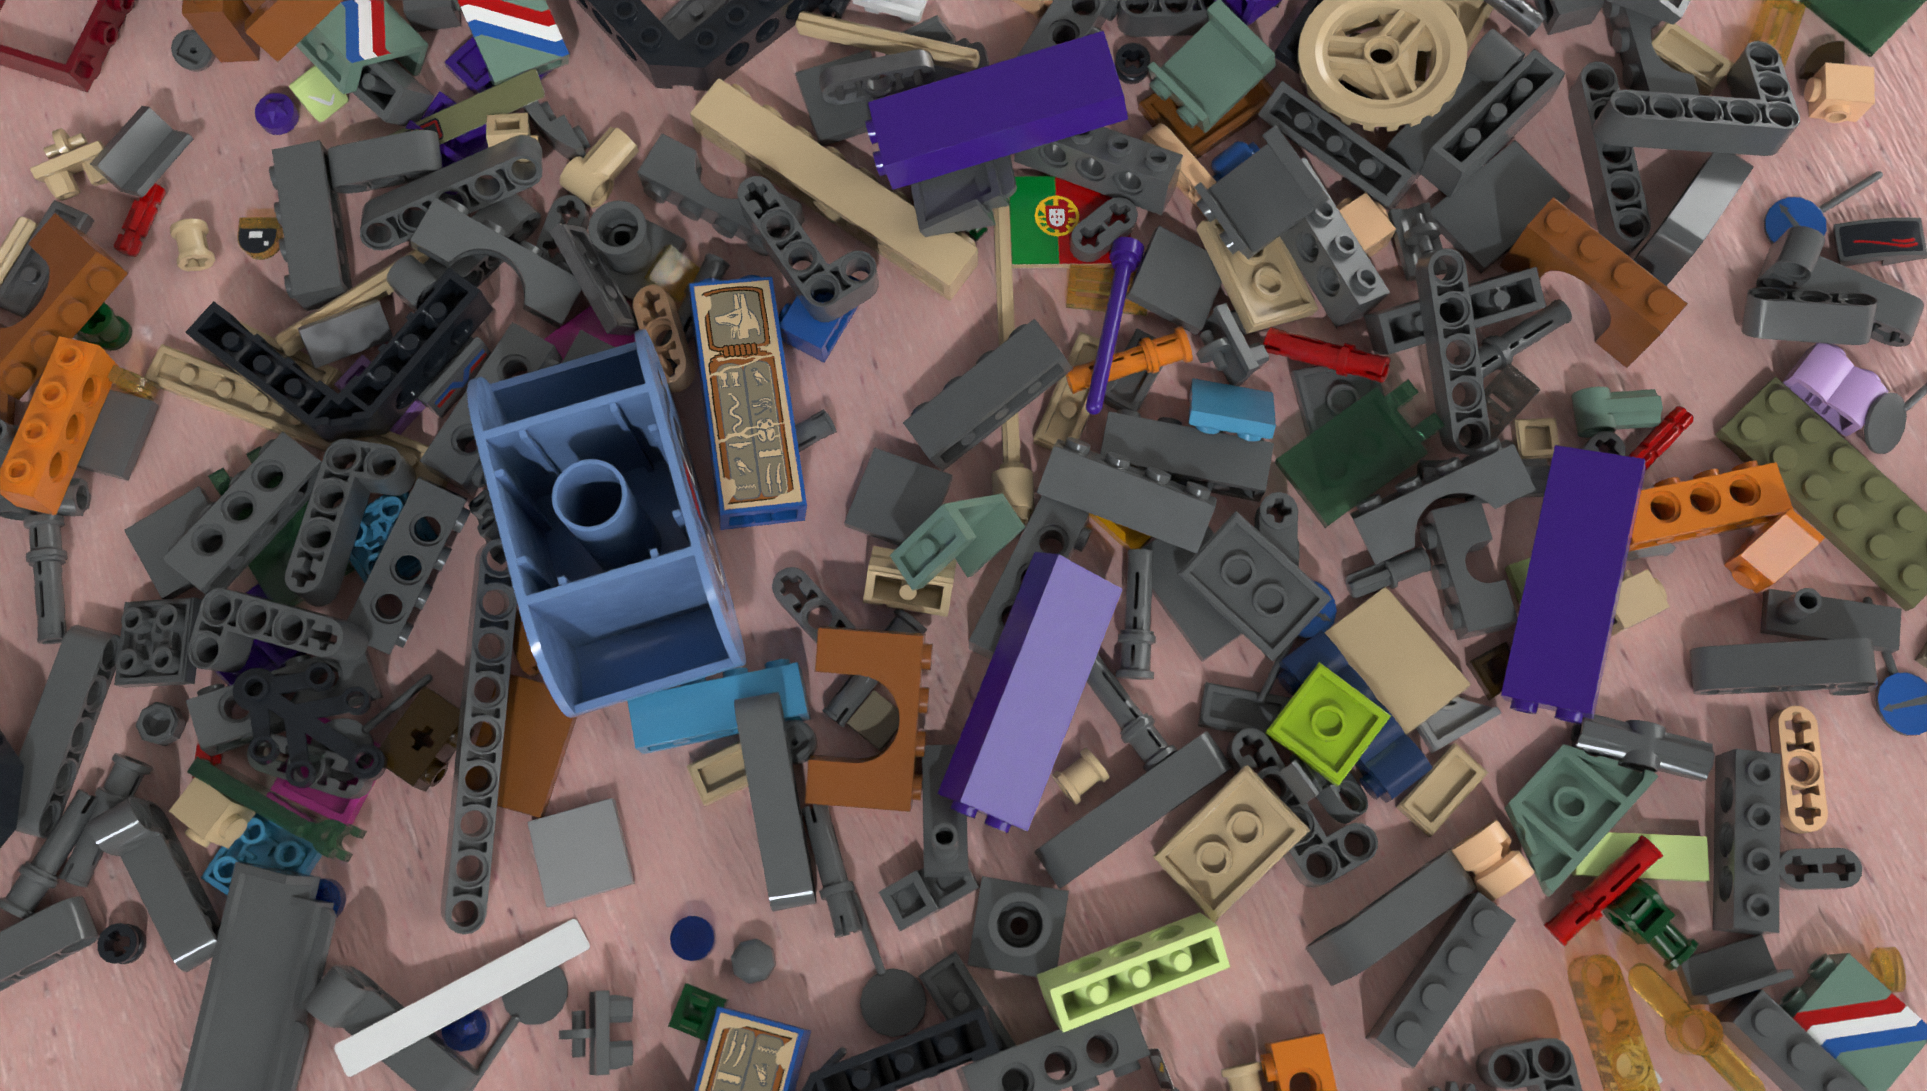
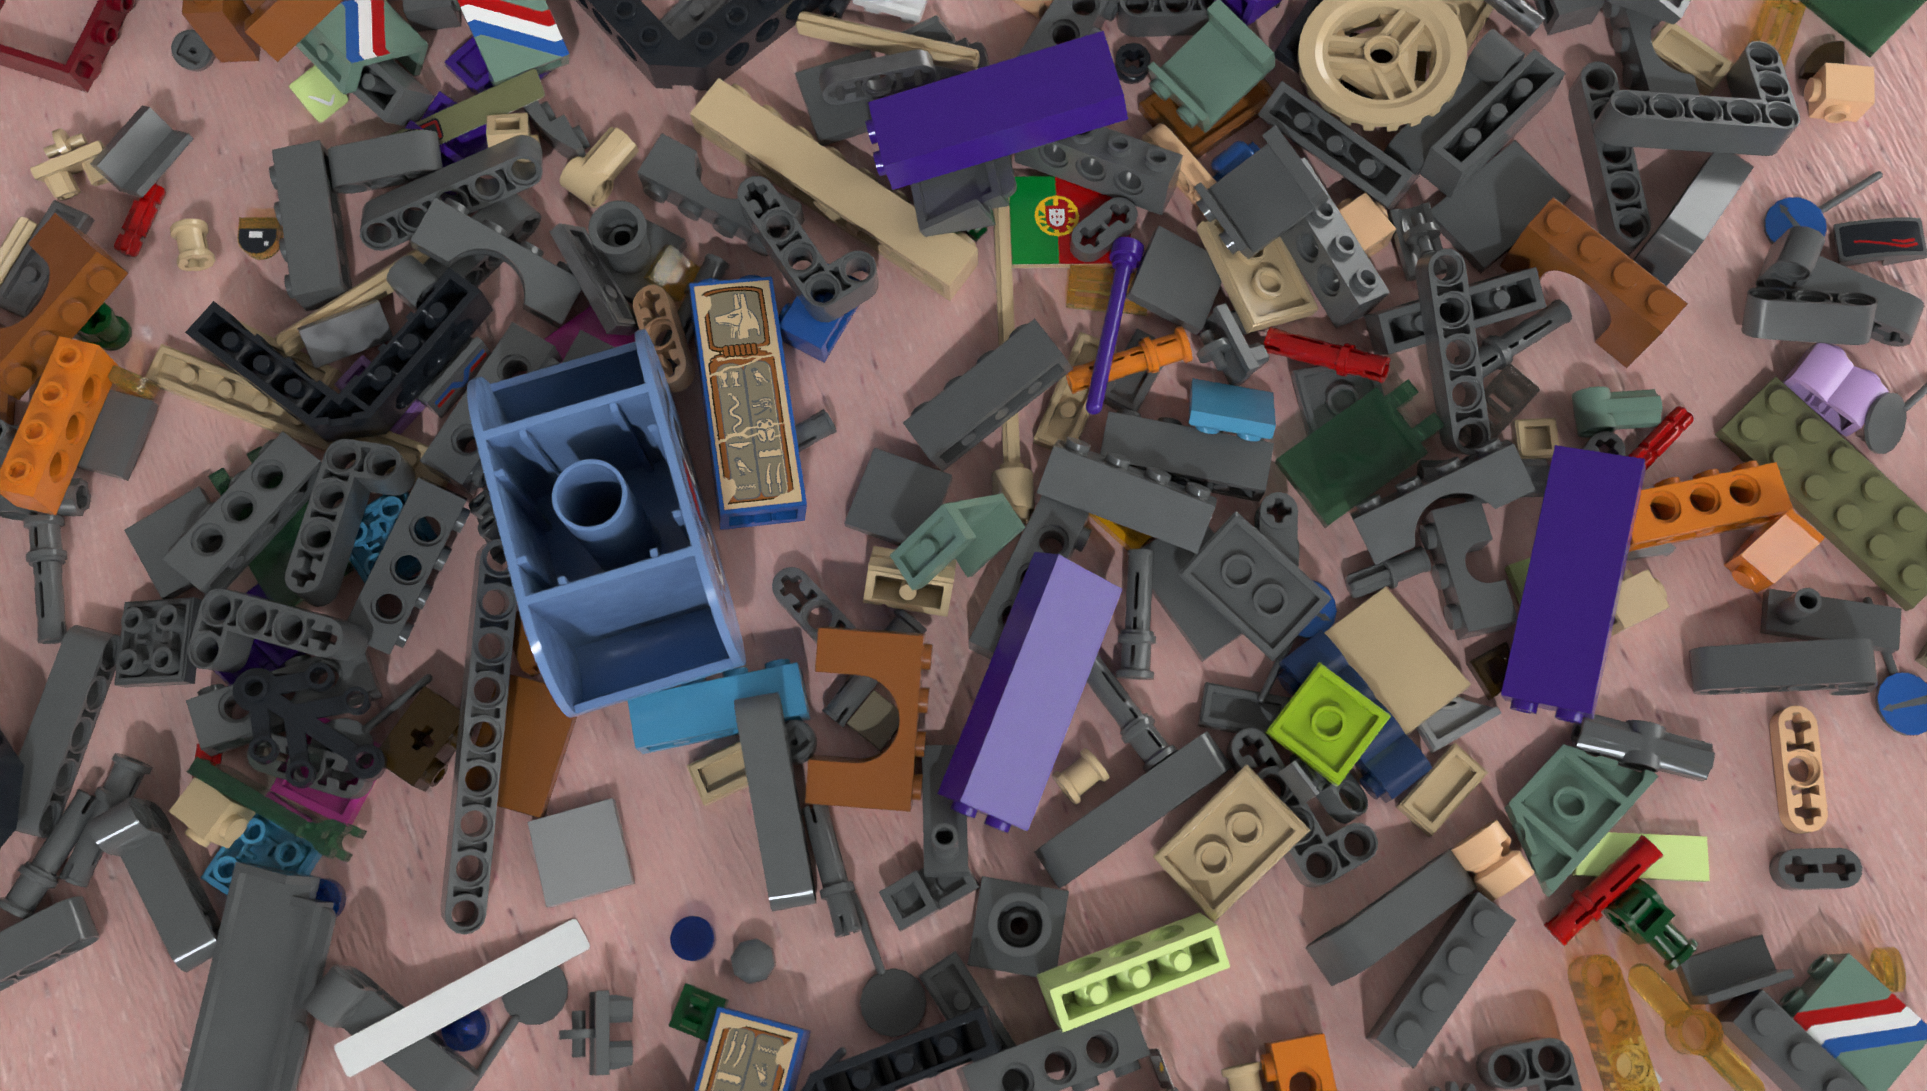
(106, 941): black bush -> none
(160, 724): dark grey tile -> none
(276, 114): dark purple tile -> none
(561, 205): dark grey beam -> none
(1747, 842): dark grey brick -> none

